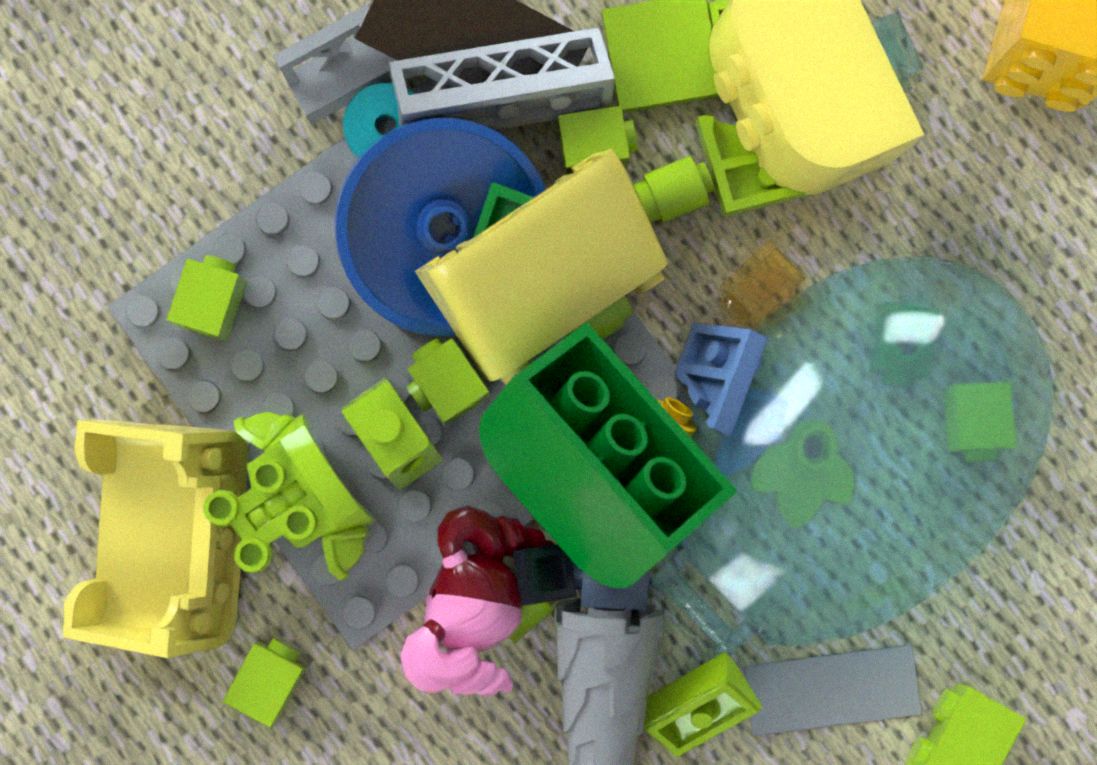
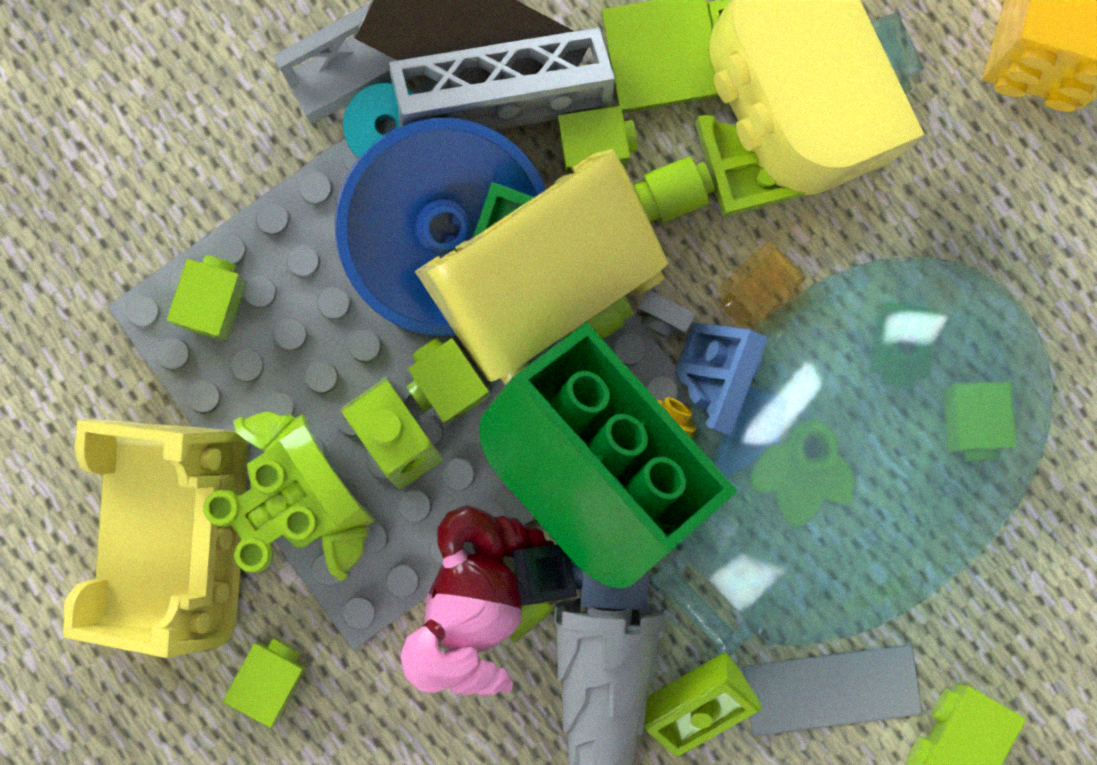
(664, 315): none -> light grey plate

